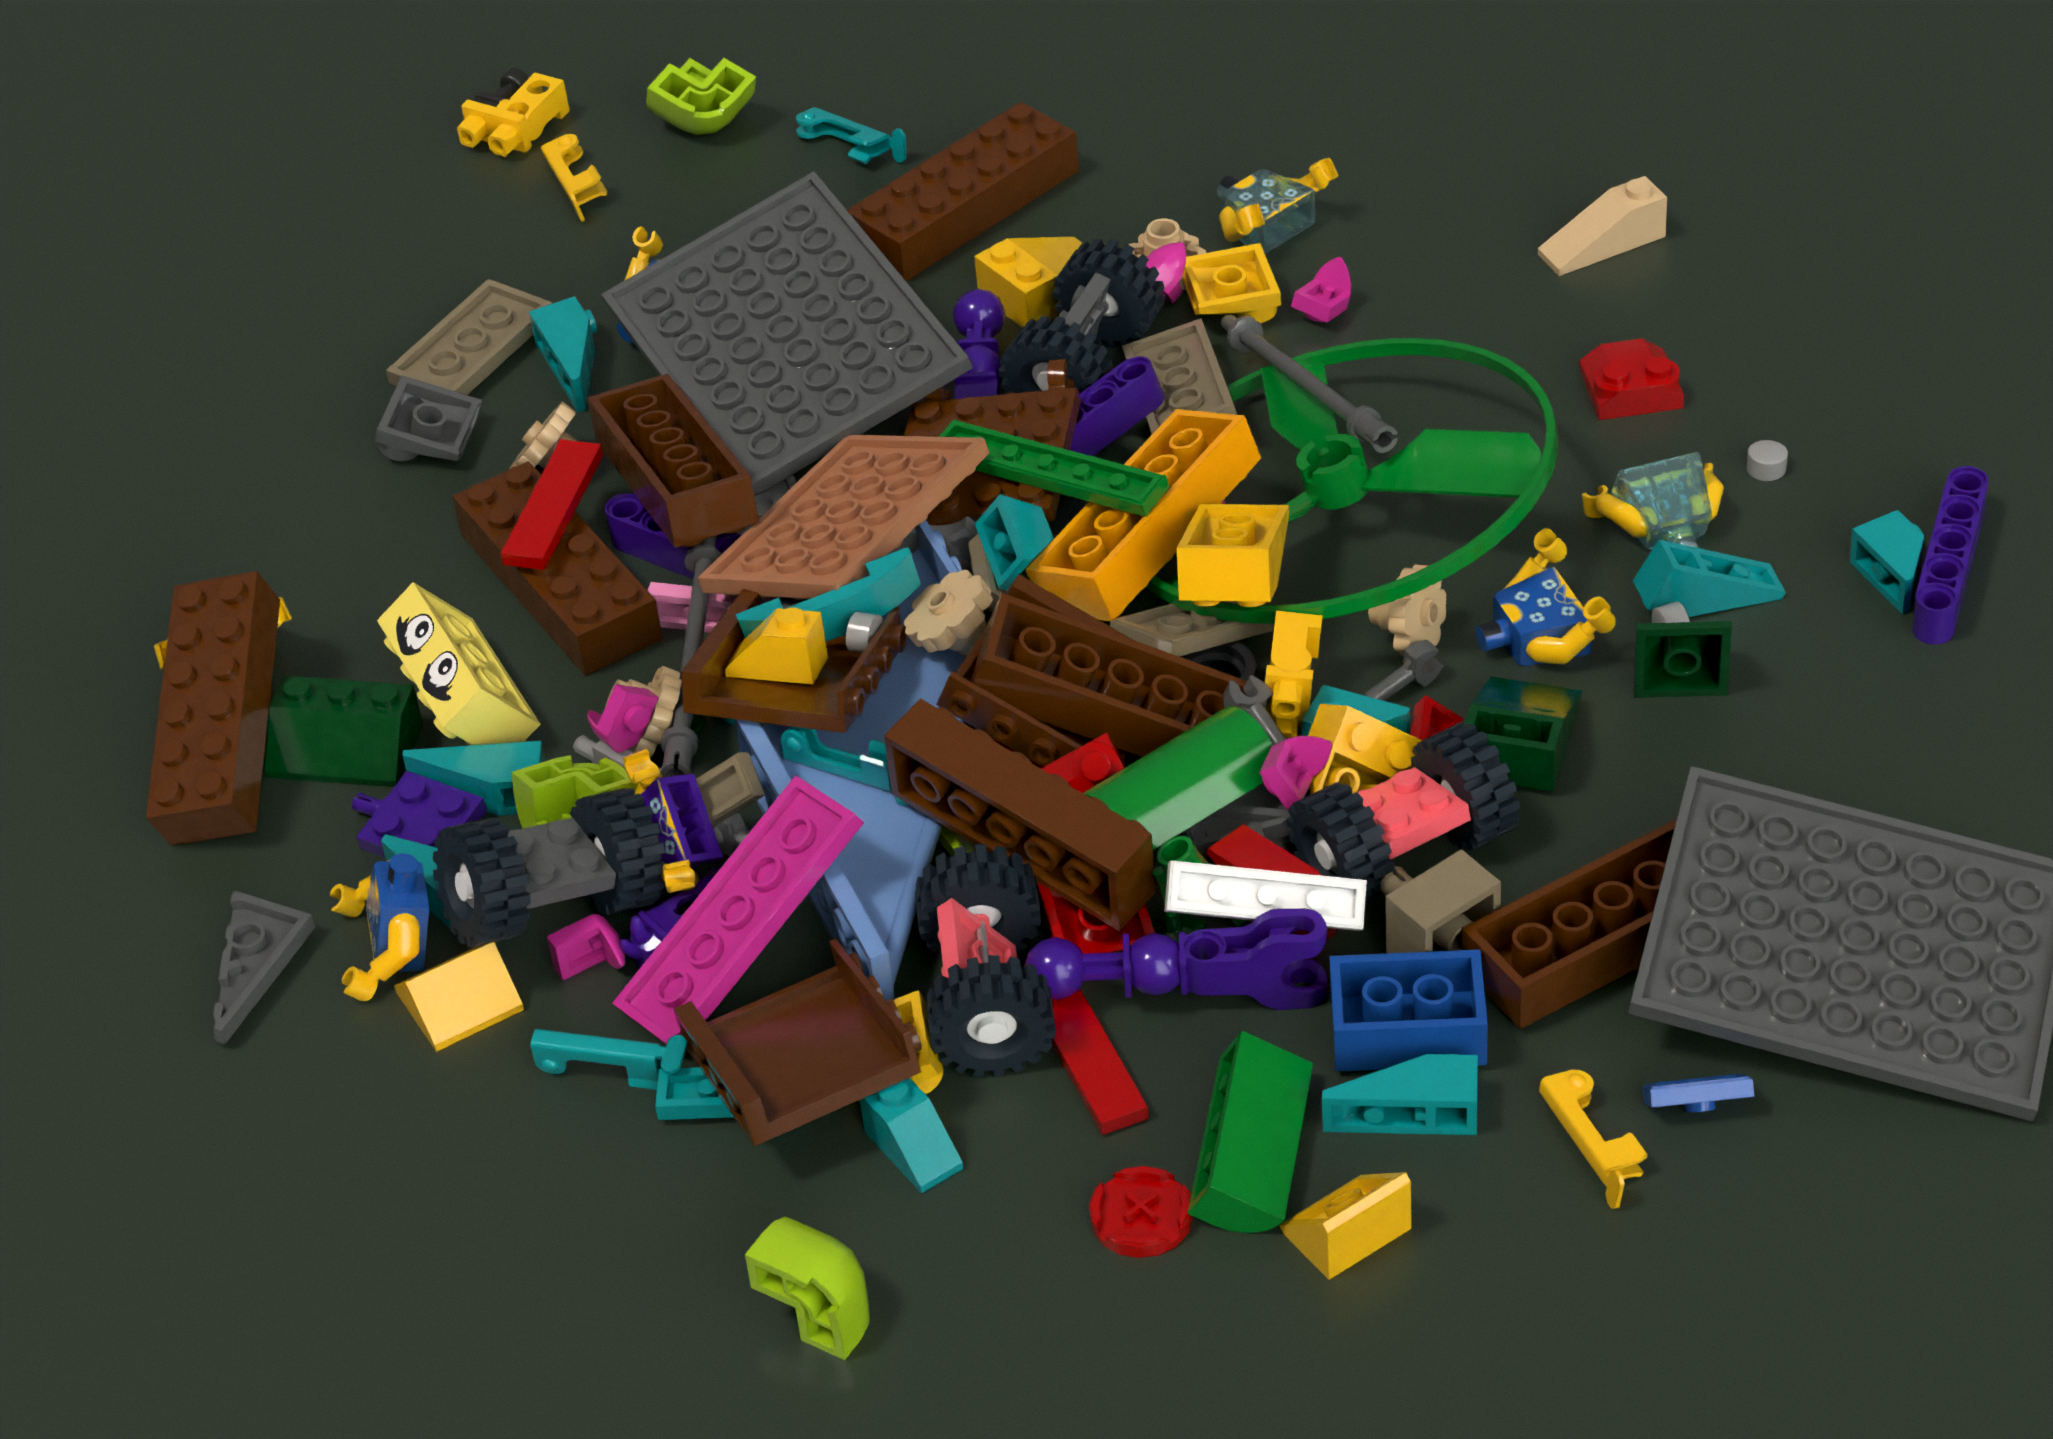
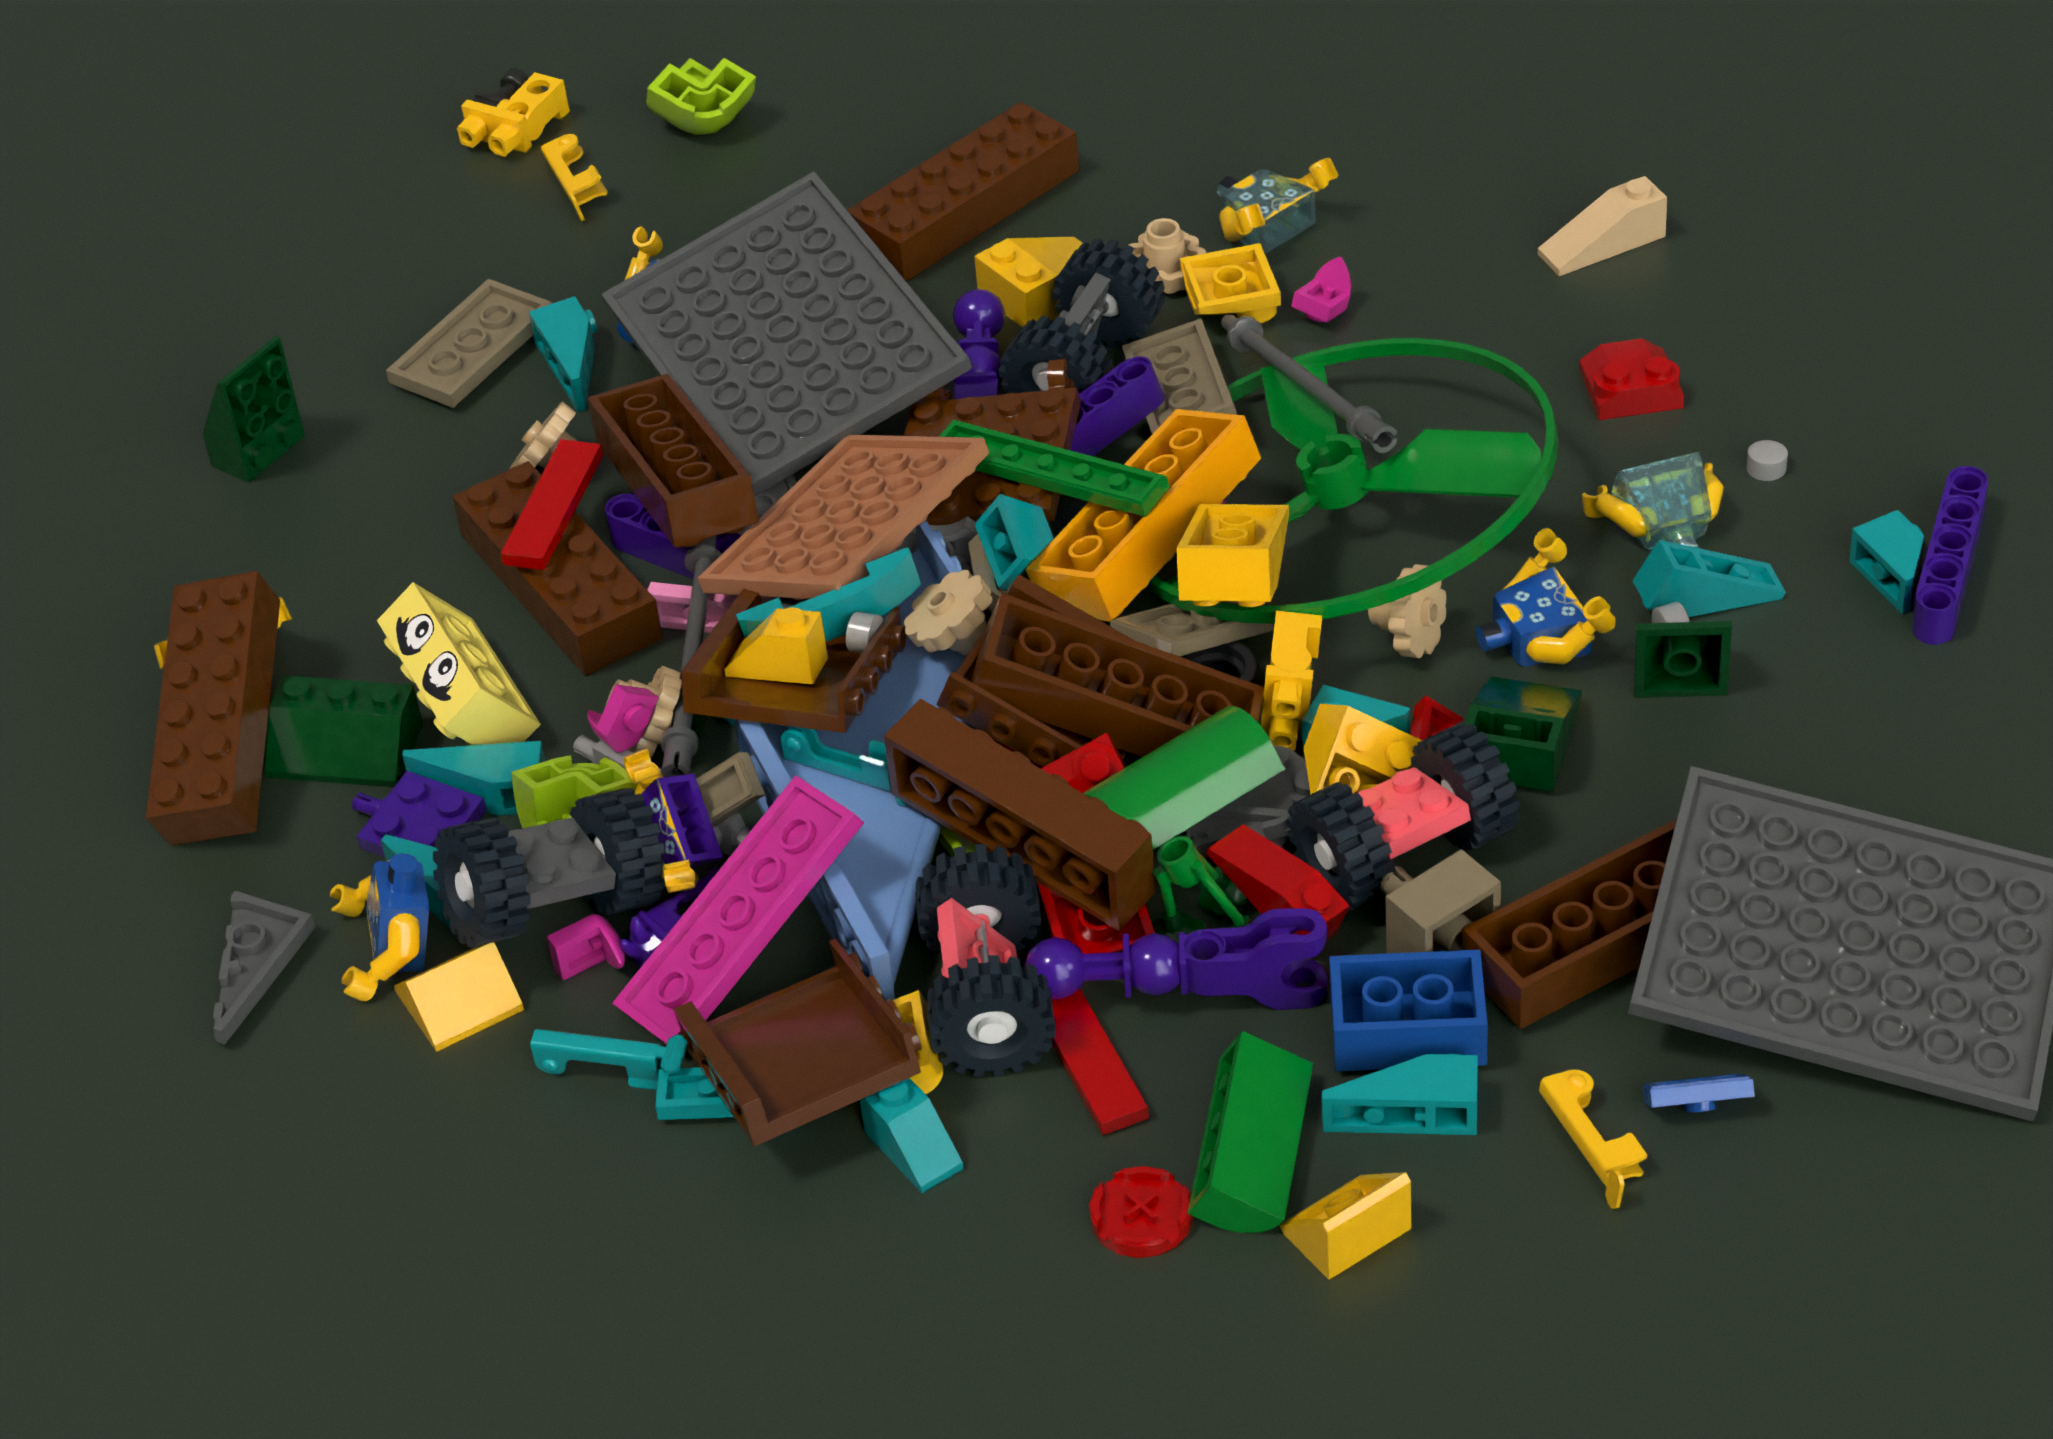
(253, 414): none -> dark green slope
(426, 422): dark grey slope -> none
(817, 1279): lime brick -> none
(870, 141): teal piece -> none
(1170, 263): dark pink plate -> none
(1251, 892): white tile -> none
(1254, 703): dark grey bar -> none
(1293, 765): dark pink plate -> none
(1418, 666): dark grey bar -> none

